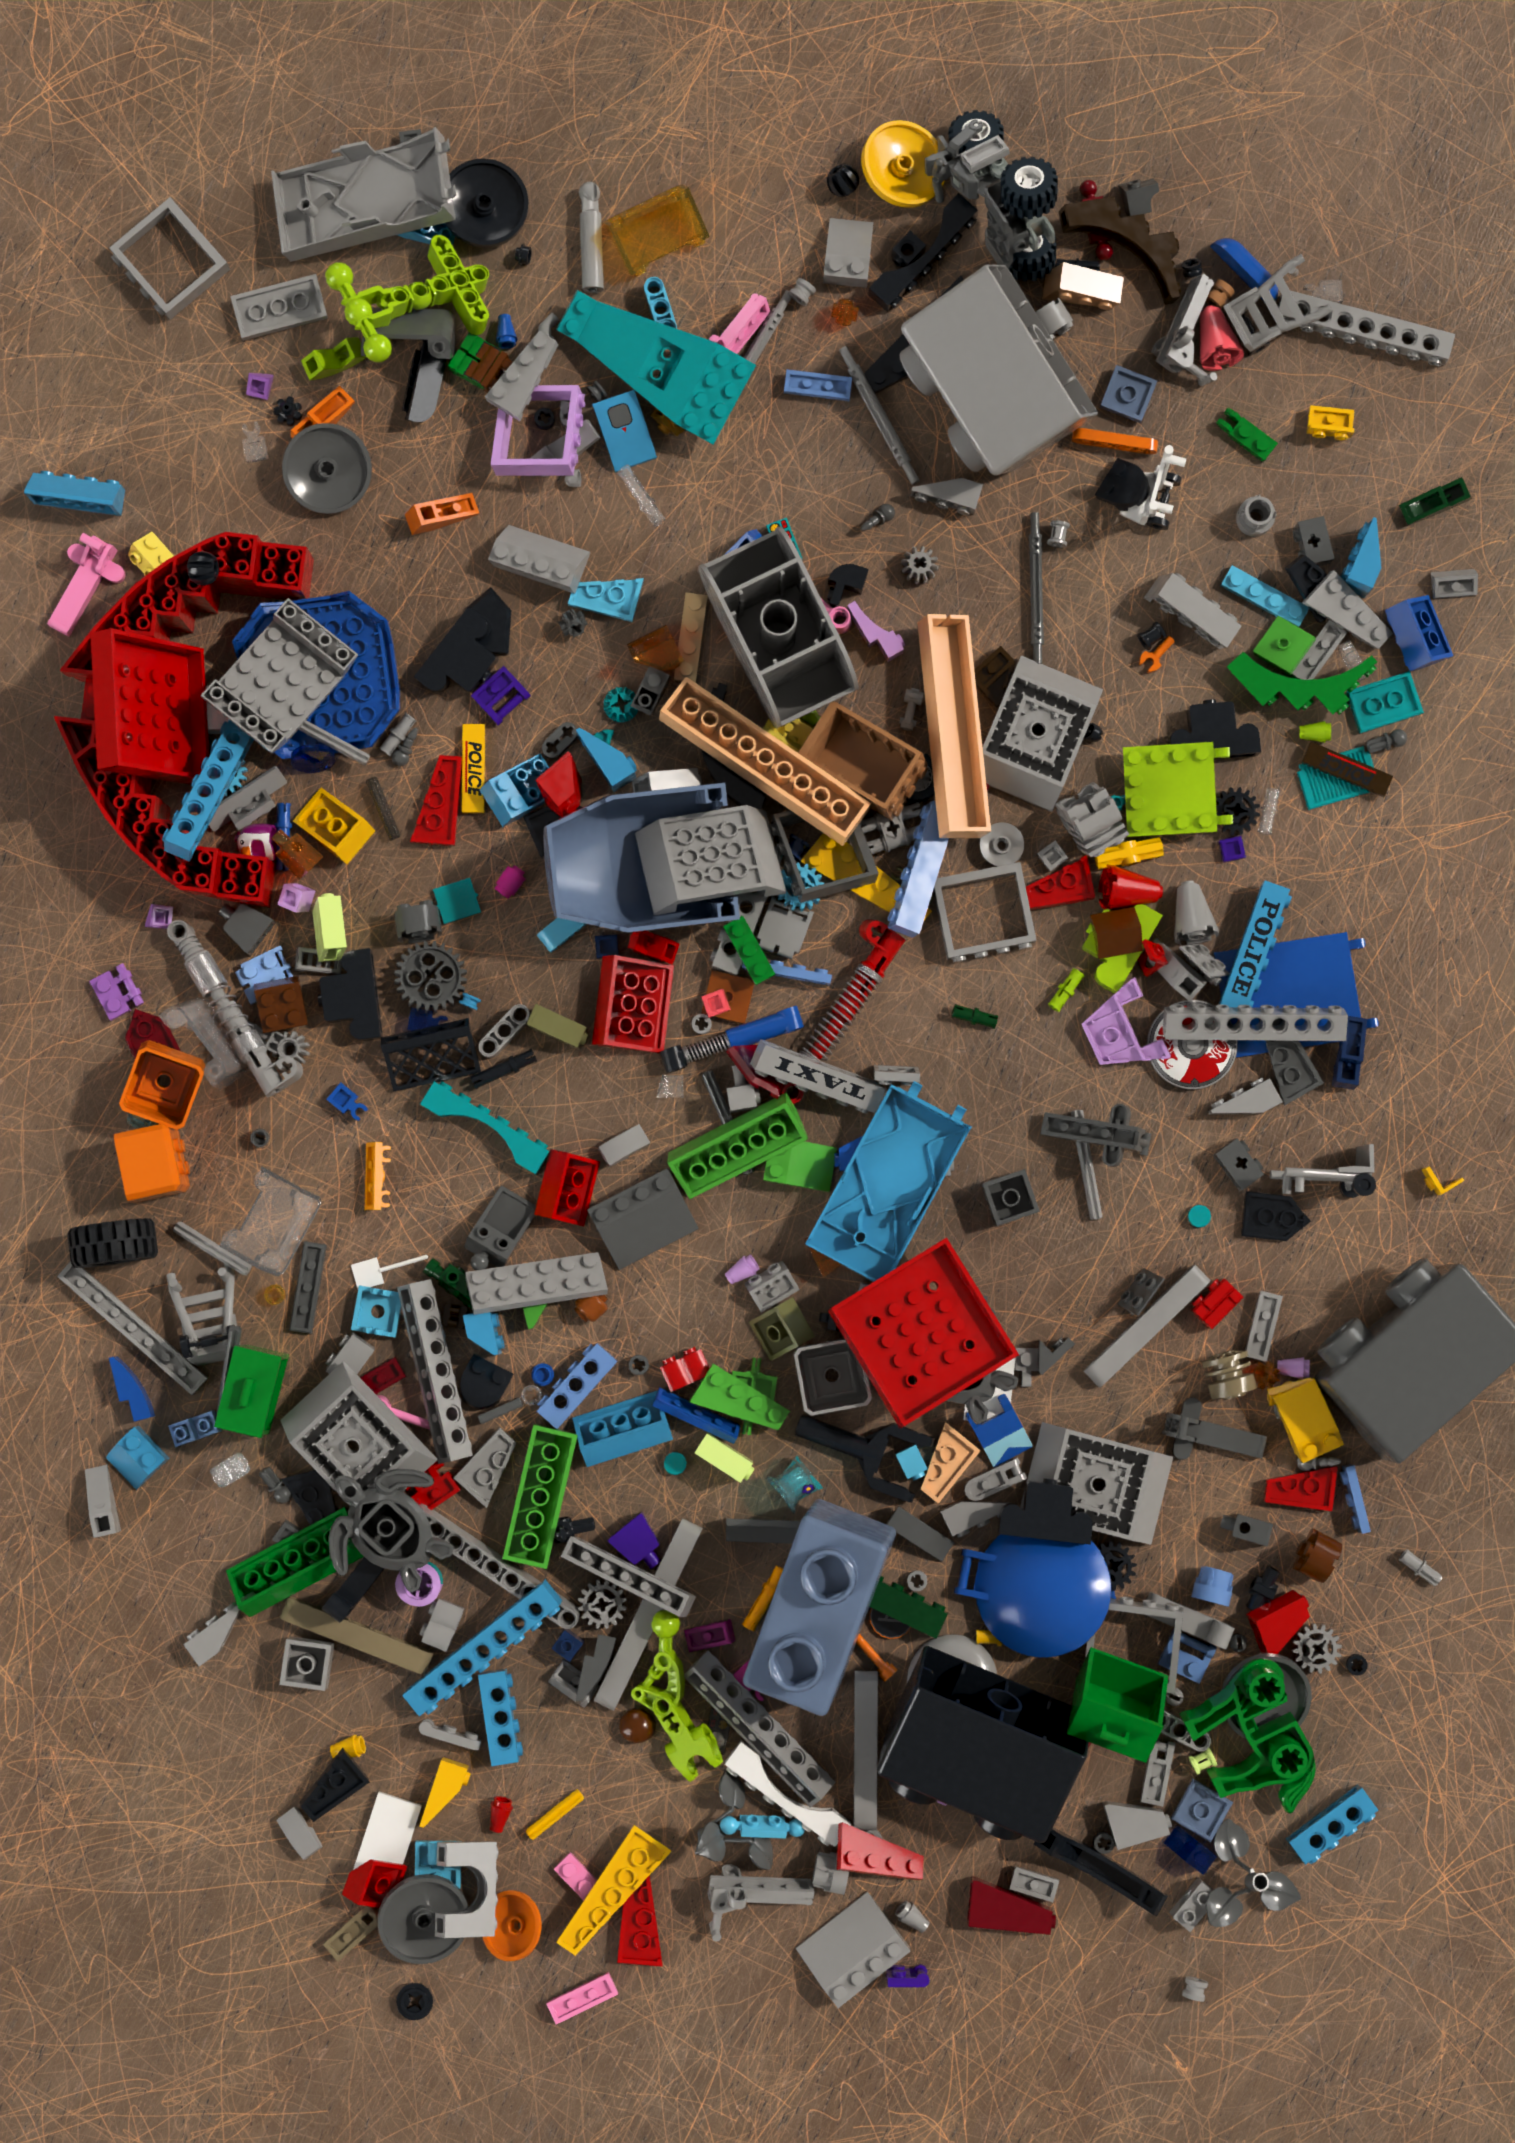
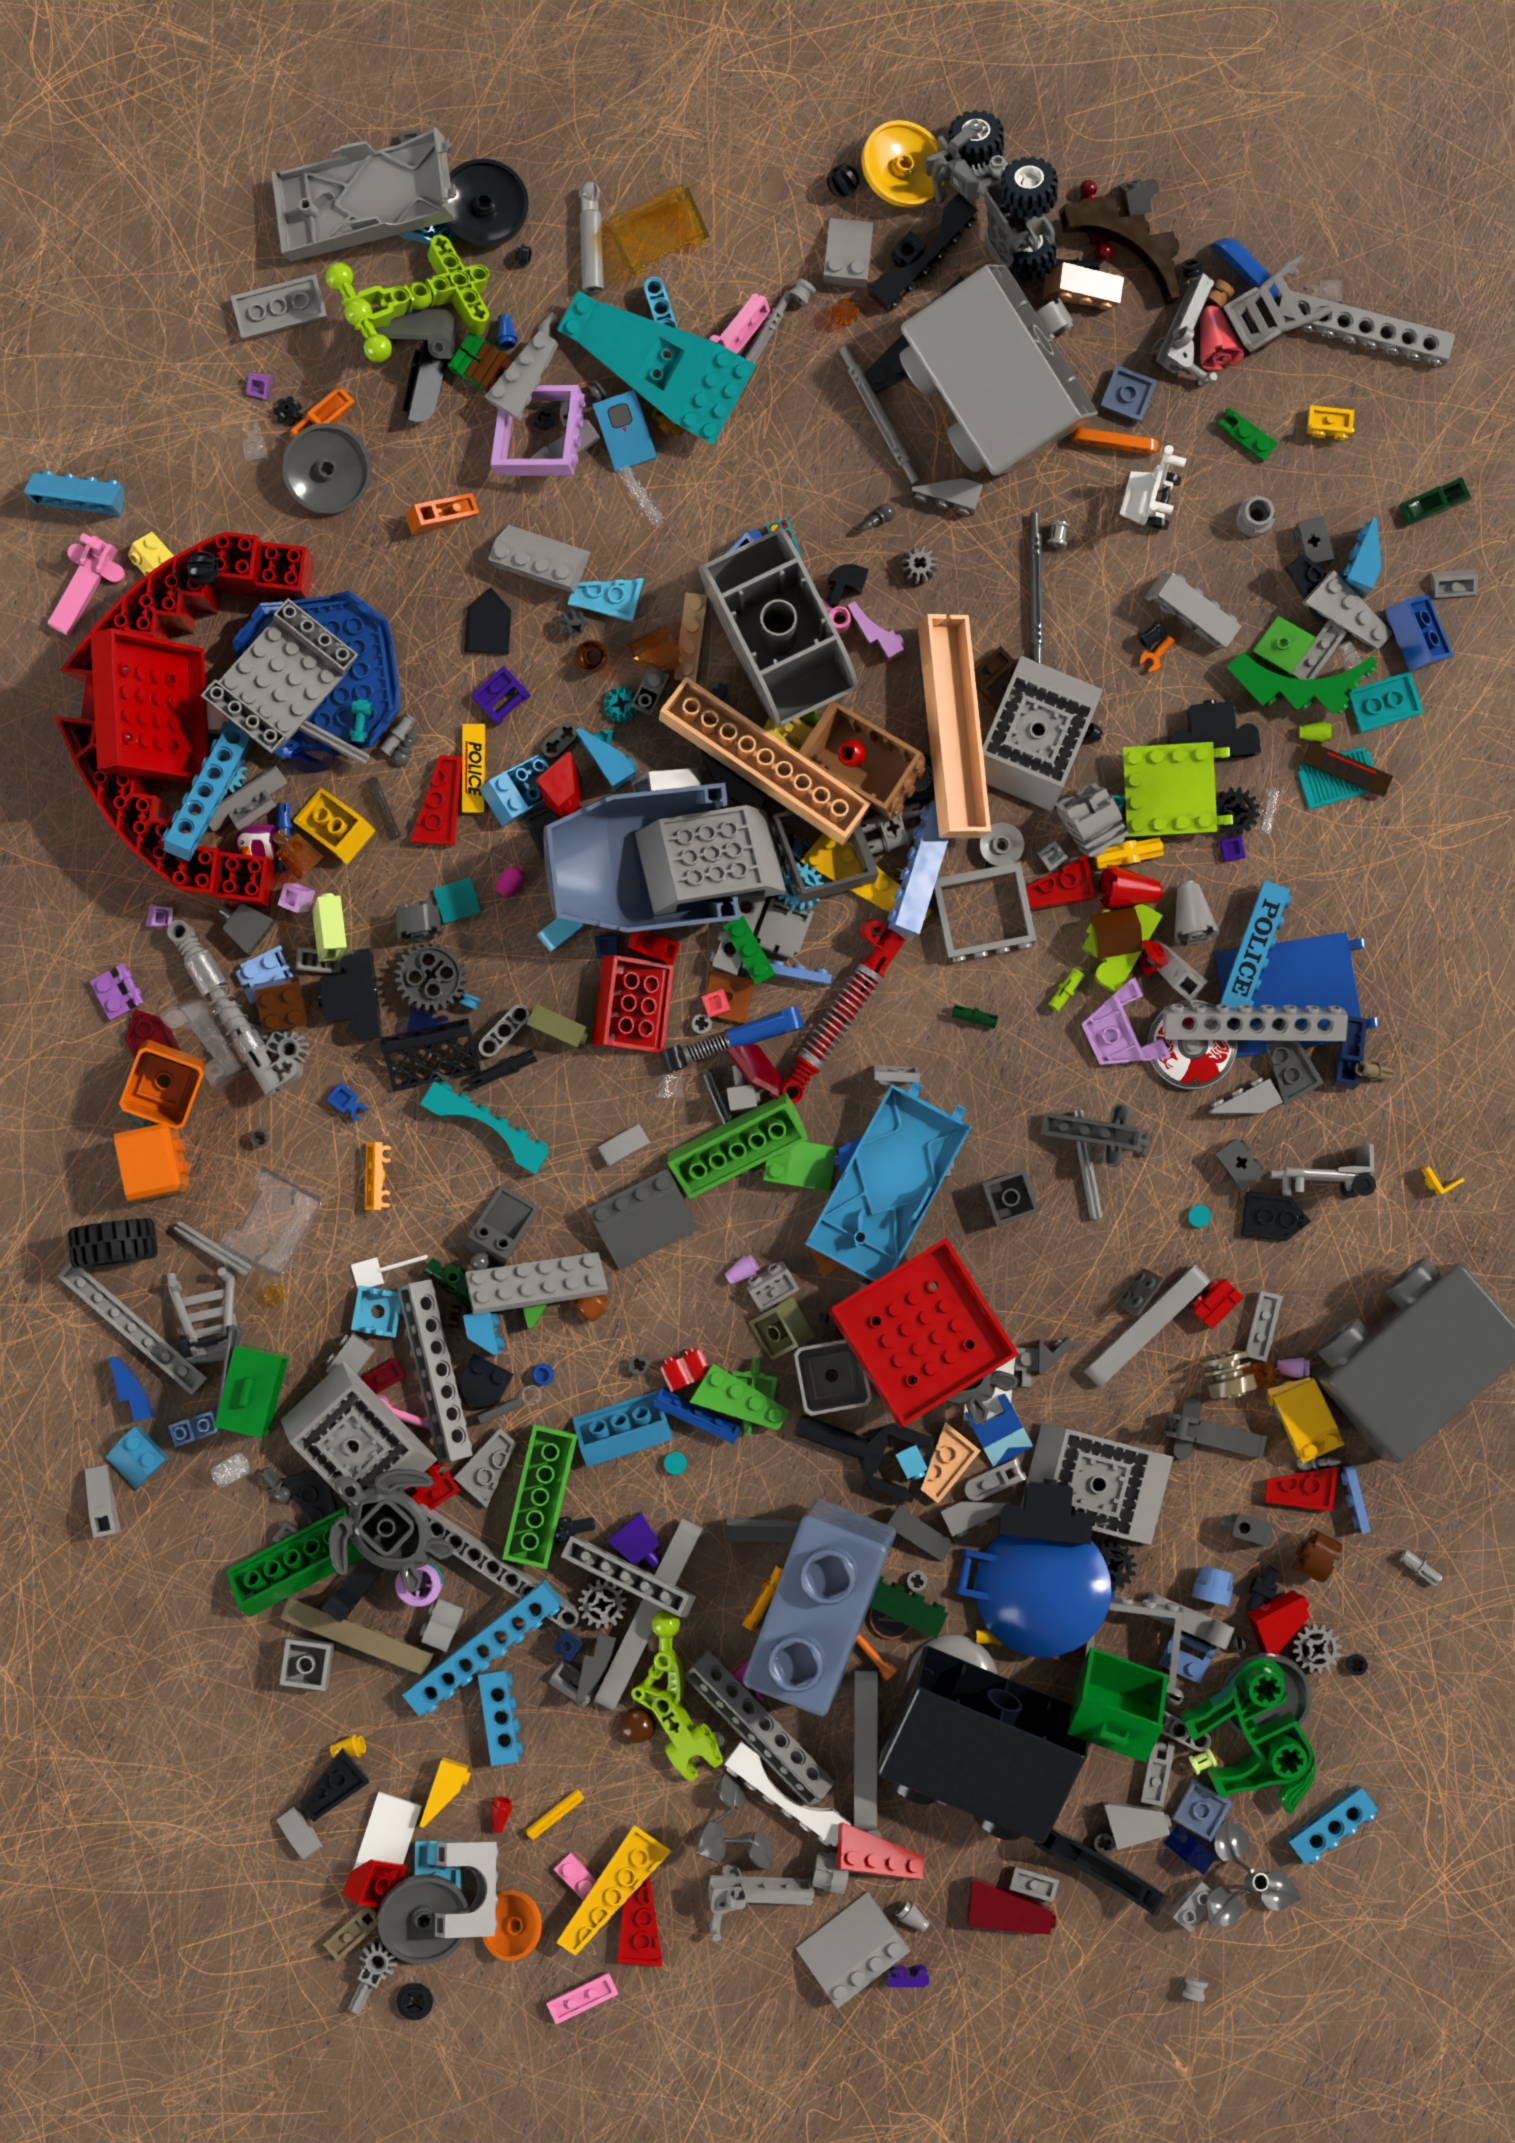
(193, 290): light grey window -> none
(212, 1639): light grey slope -> none
(308, 1287): dark grey tile -> none
(329, 362): lime brick -> none
(361, 709): none -> teal bar
(371, 1973): none -> light grey gear
(448, 1734): light grey plate -> none
(460, 656): black brick -> none
(556, 1415): medium blue brick -> none
(567, 1187): red slope -> none
(574, 481): light grey hinge -> none
(591, 656): none -> reddish brown hair
(710, 1635): magenta slope -> none
(725, 1458): yellowish green brick -> none
(761, 1826): medium azure plate -> none
(795, 1483): clear light blue hat -> none
(817, 385): medium blue plate -> none
(817, 1076): light grey brick -> none
(851, 753): none -> red piece
(913, 698): light grey bar -> none
(984, 154): light grey tile -> none
(1124, 486): black slope -> none
(1199, 958): light grey hinge -> none
(1264, 596): medium azure plate -> none
(1373, 1071): none -> dark tan axle
(1397, 738): dark grey axle -> none

